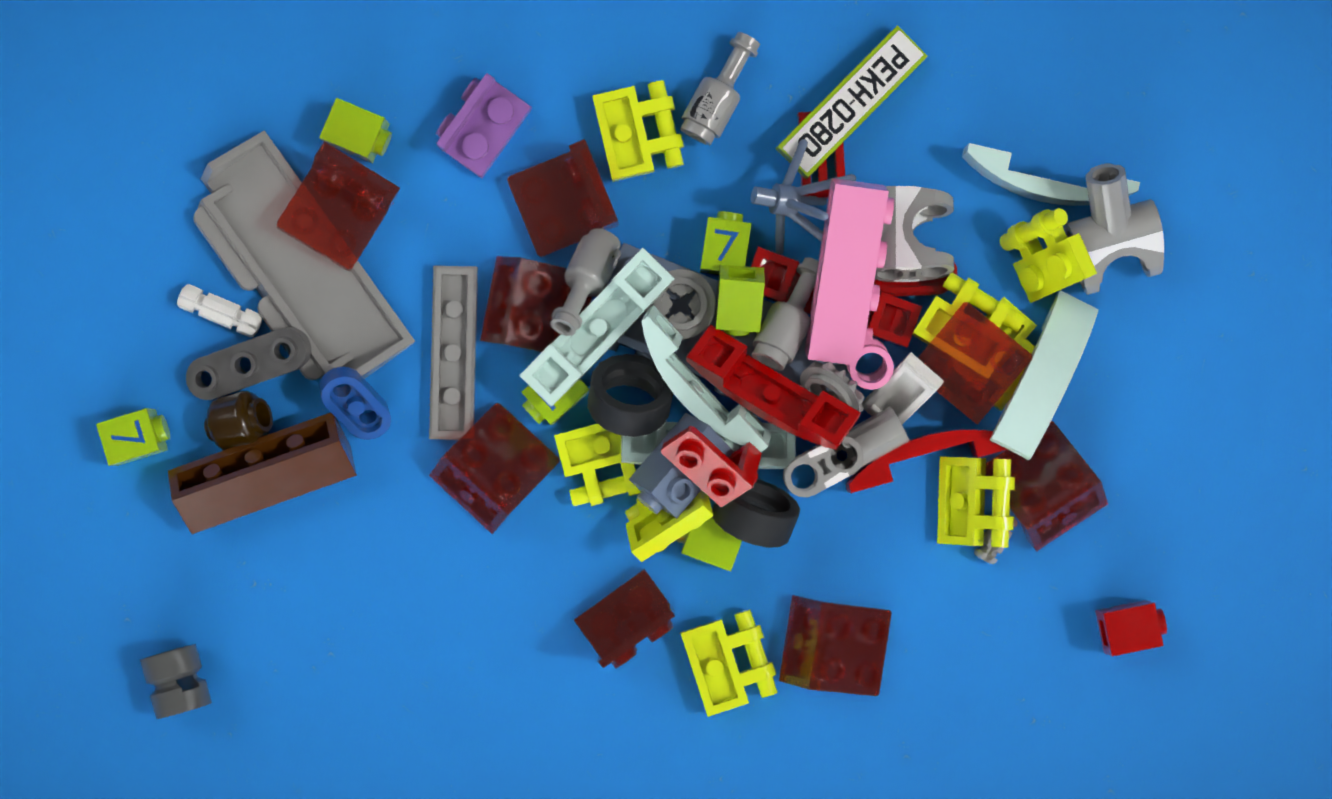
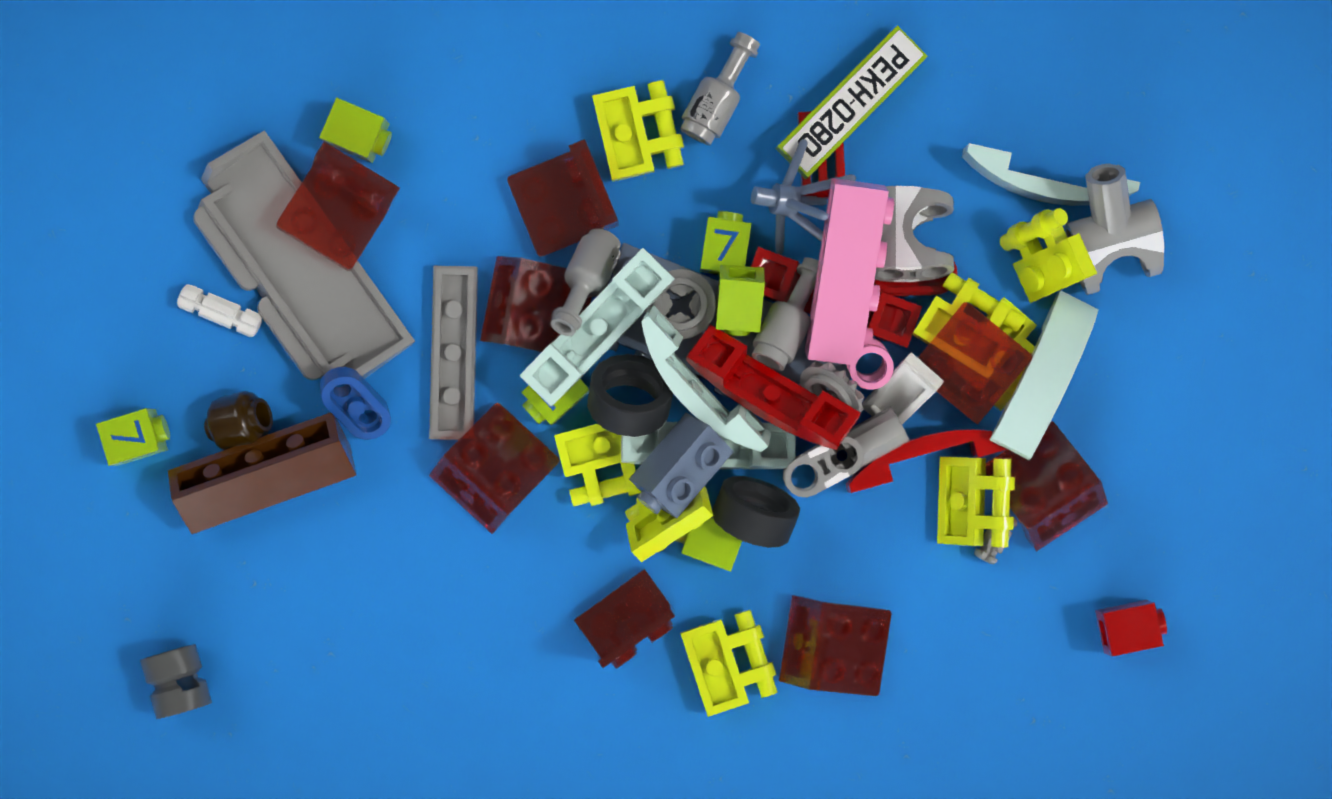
(264, 359): flat silver plate -> none
(482, 125): medium lavender bracket -> none
(710, 468): red bracket -> none

